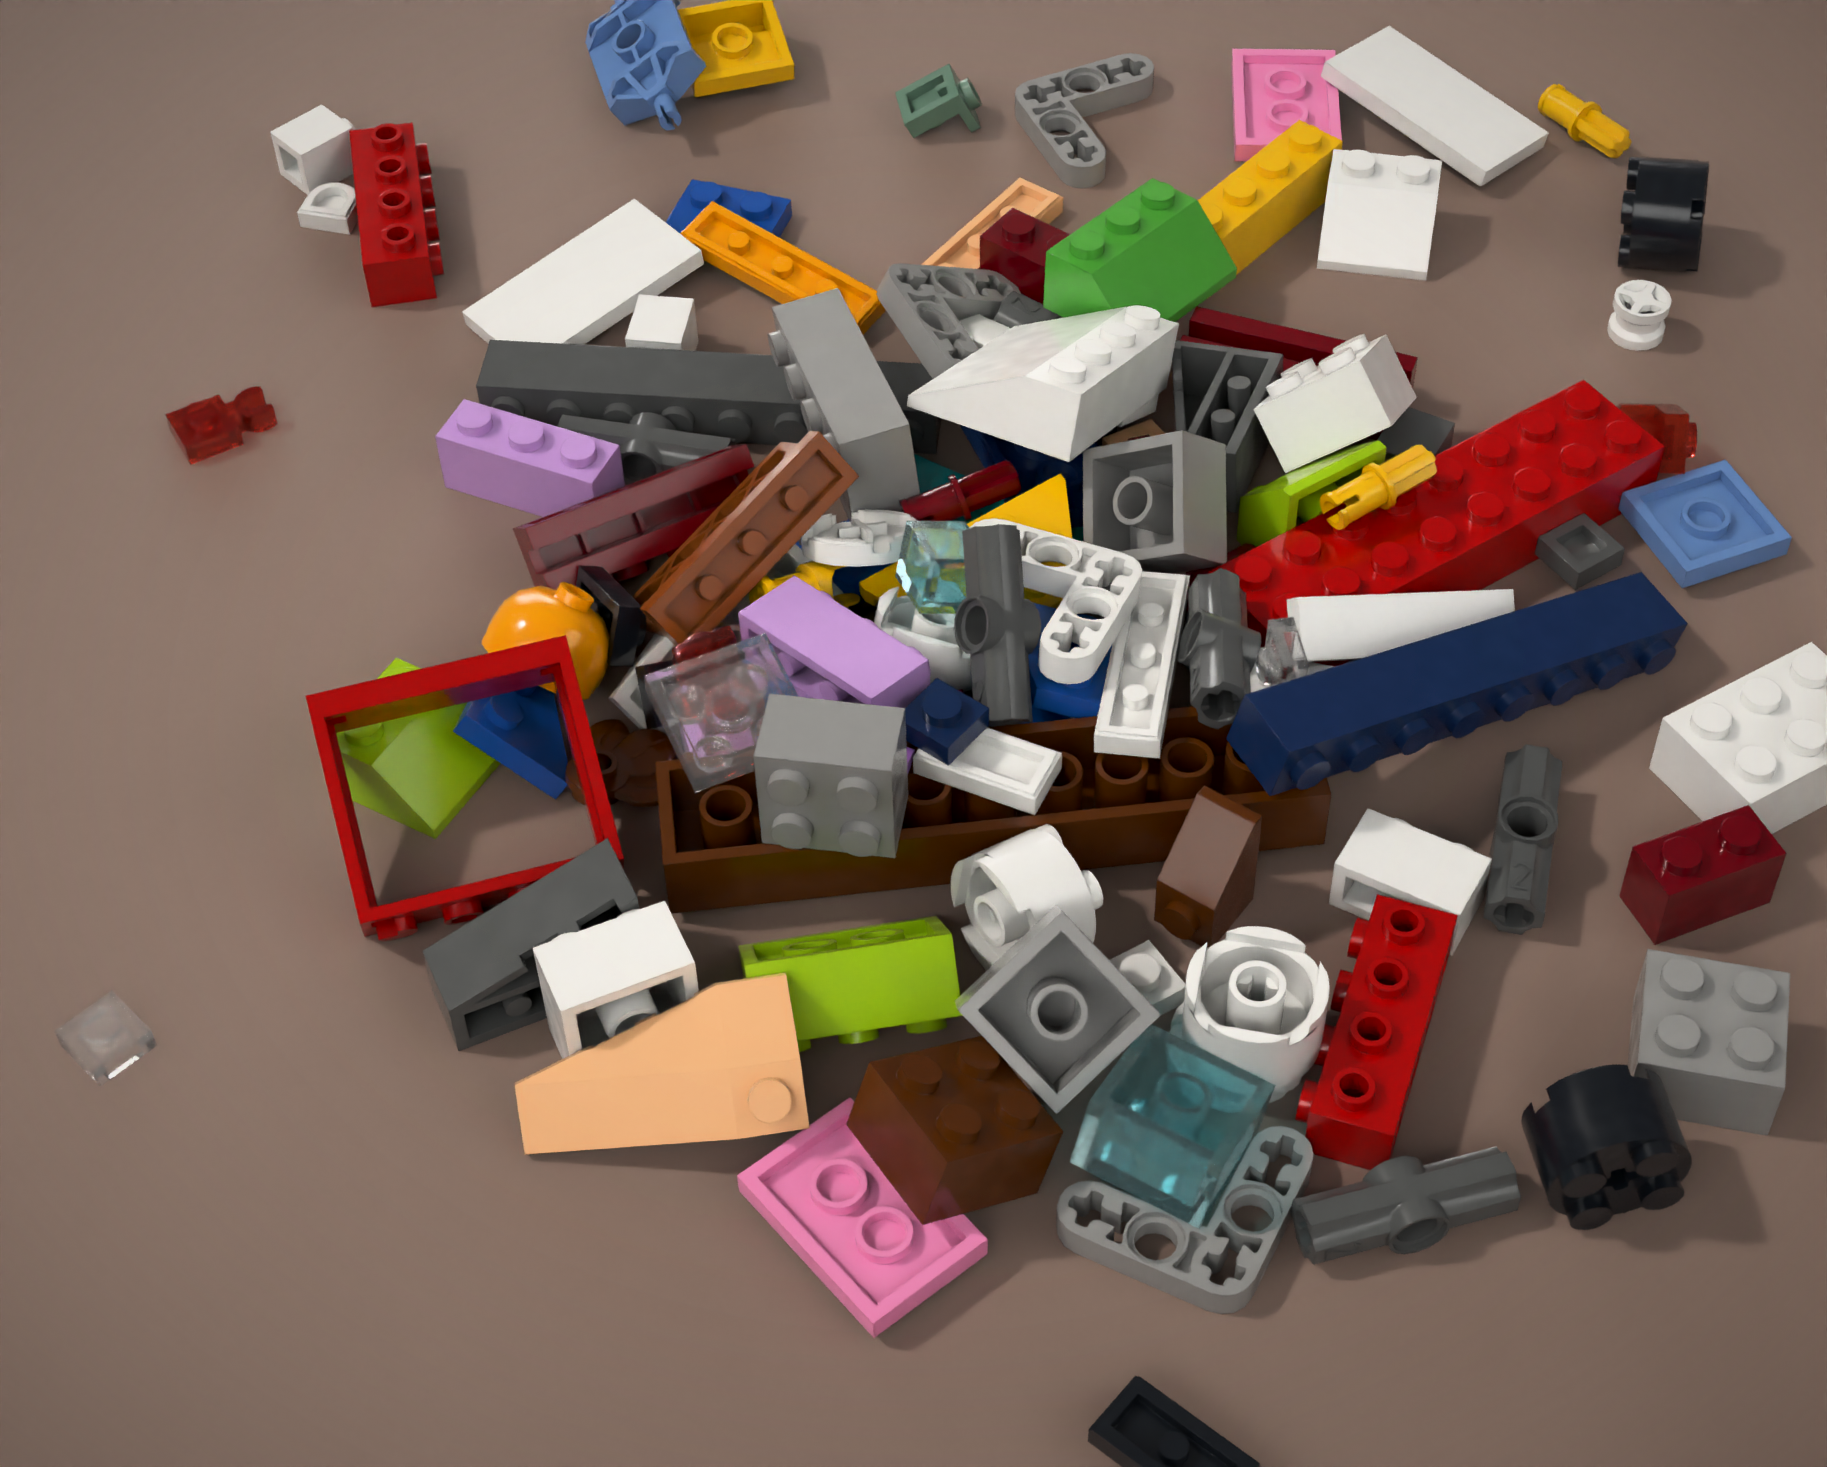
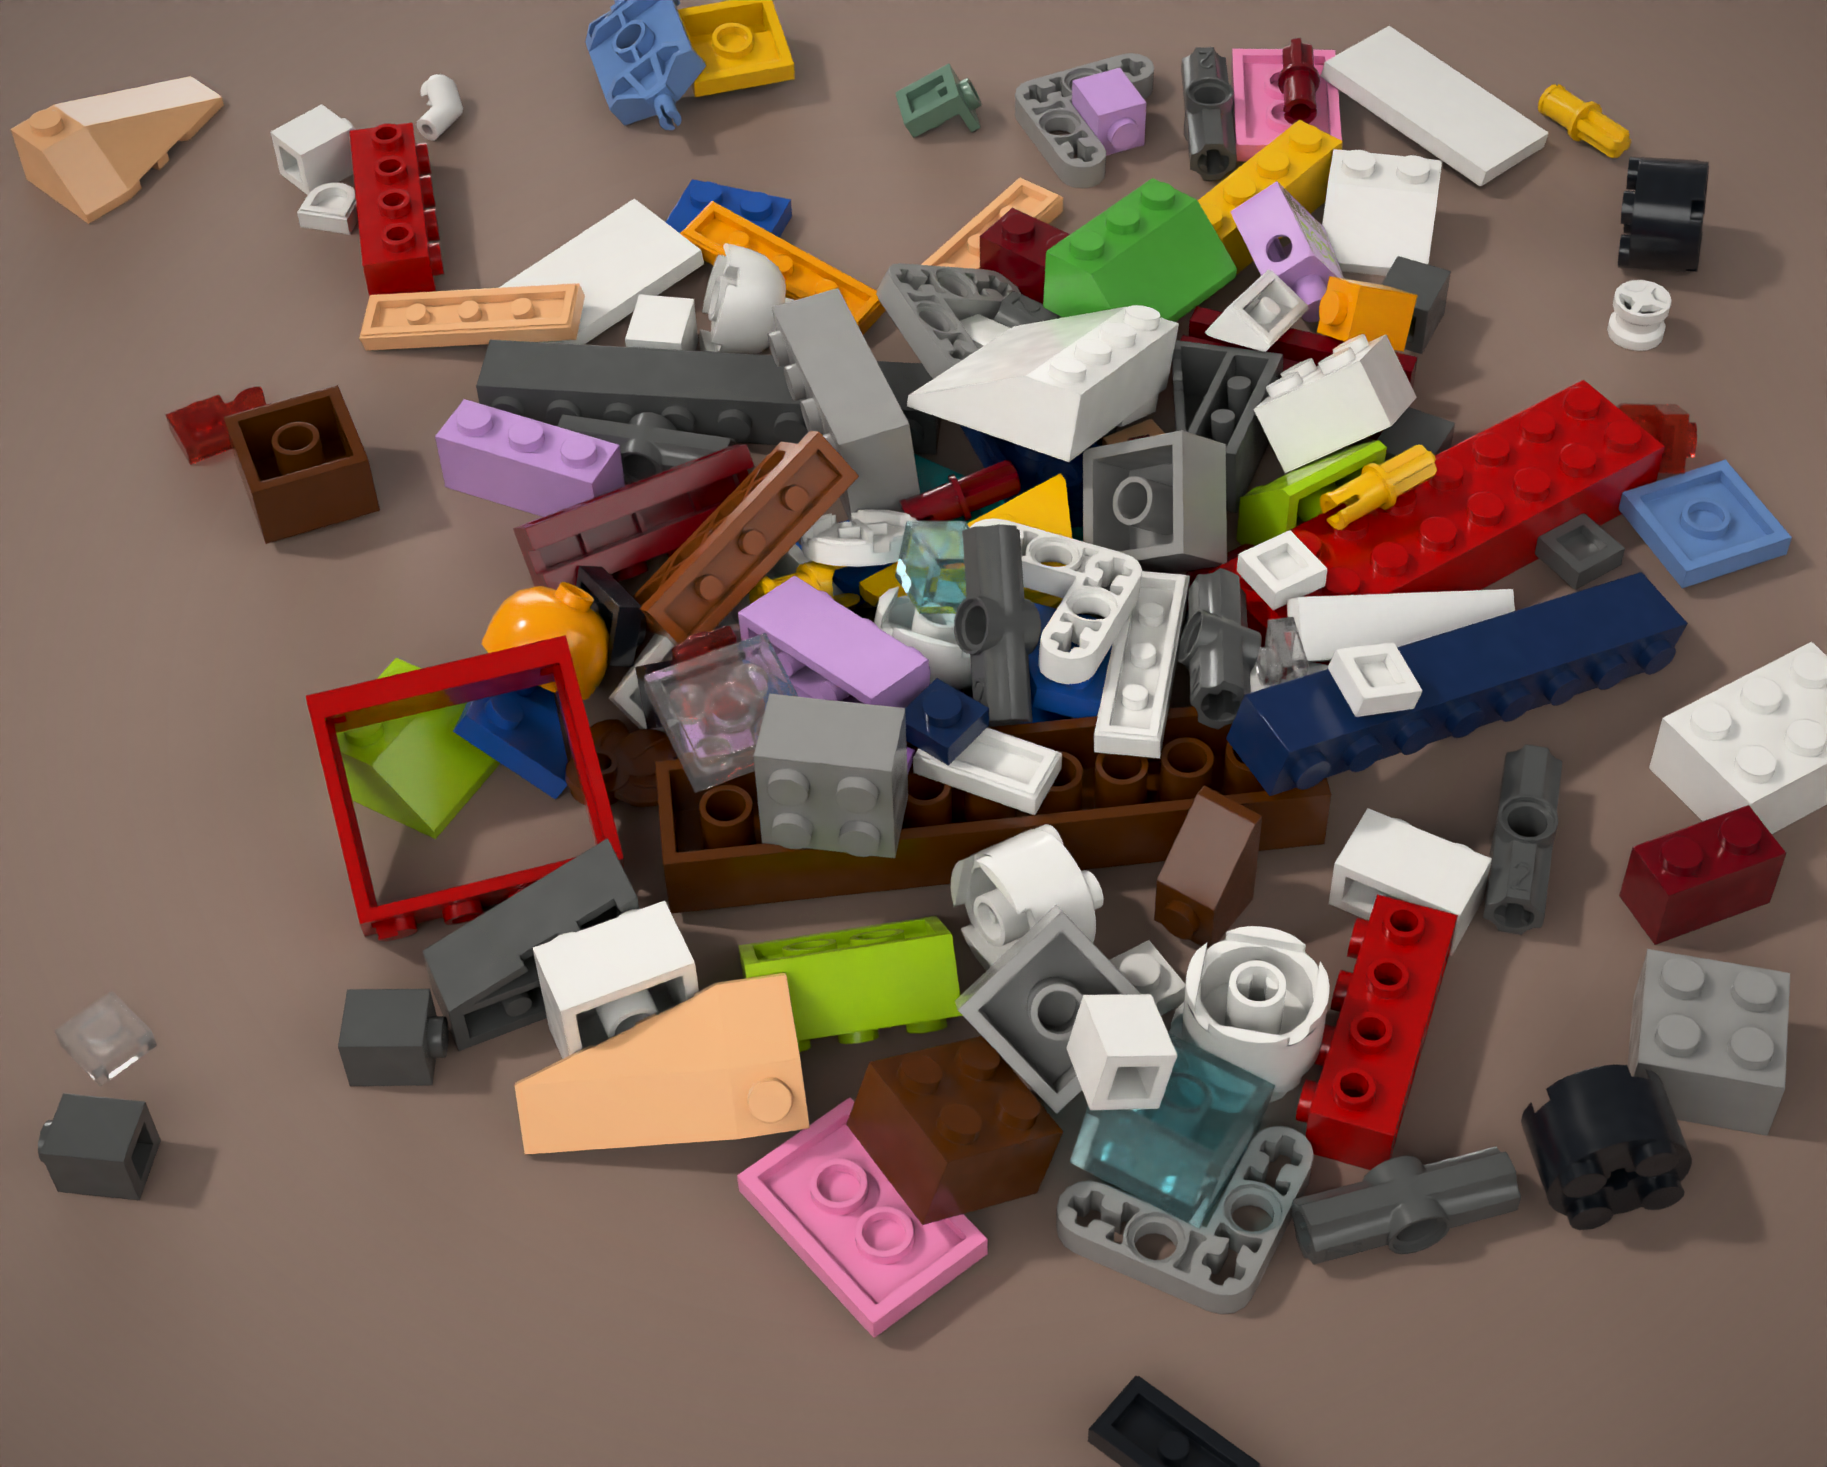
(99, 1146): none -> dark grey brick
(101, 146): none -> light nougat wedge
(302, 464): none -> reddish brown brick
(391, 1037): none -> dark grey brick
(444, 104): none -> white arm
(472, 317): none -> light nougat tile
(741, 301): none -> white cylinder
(1111, 109): none -> lavender brick
(1121, 1052): none -> white brick
(1208, 113): none -> dark grey piece
(1259, 314): none -> white slope
(1281, 569): none -> white plate
(1299, 82): none -> dark red axle
(1302, 263): none -> lavender torso
(1367, 309): none -> light orange brick
(1374, 679): none -> white plate
(1431, 288): none -> dark grey brick

